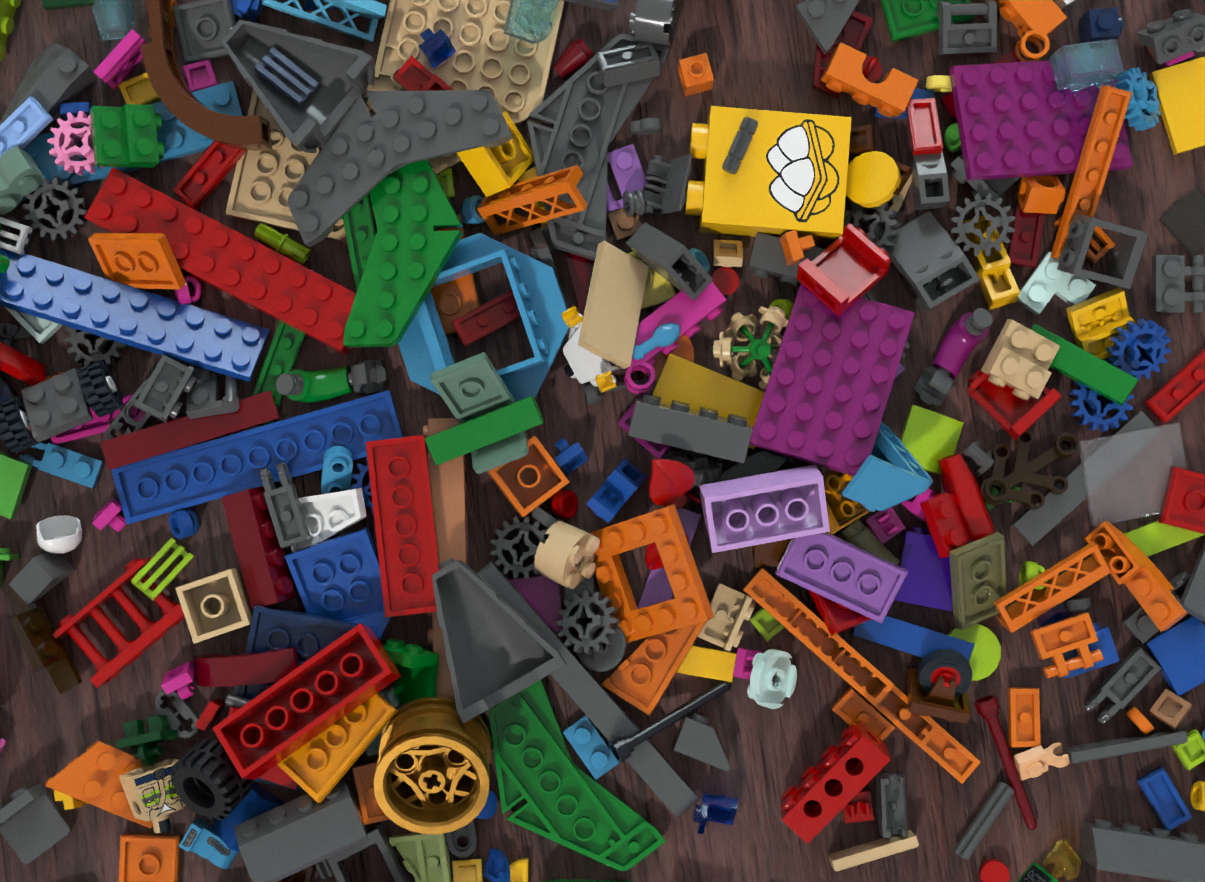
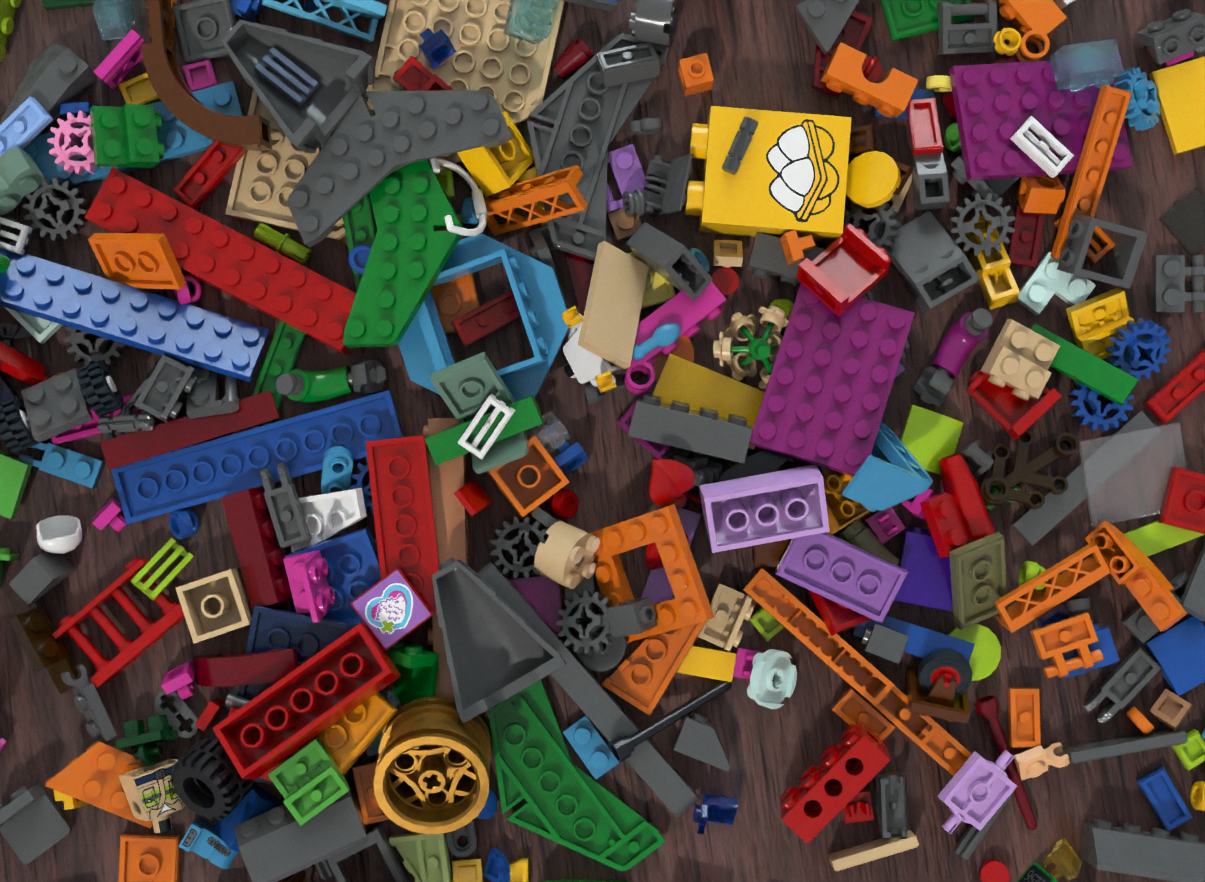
(90, 704): none -> dark grey plate
(126, 423): none -> dark grey axle
(309, 584): none -> dark pink bracket
(309, 781): none -> bright green slope
(358, 257): none -> blue tile
(392, 608): none -> tile
(473, 497): none -> red slope
(477, 197): none -> white piece
(500, 406): none -> white tile
(551, 433): none -> clear bracket
(616, 490): blue brick -> none
(631, 617): none -> dark grey brick
(884, 642): none -> dark grey brick
(977, 791): none -> lavender plate
(1011, 36): none -> yellow plate
(1038, 150): none -> white tile
(1100, 25): dark blue brick -> none

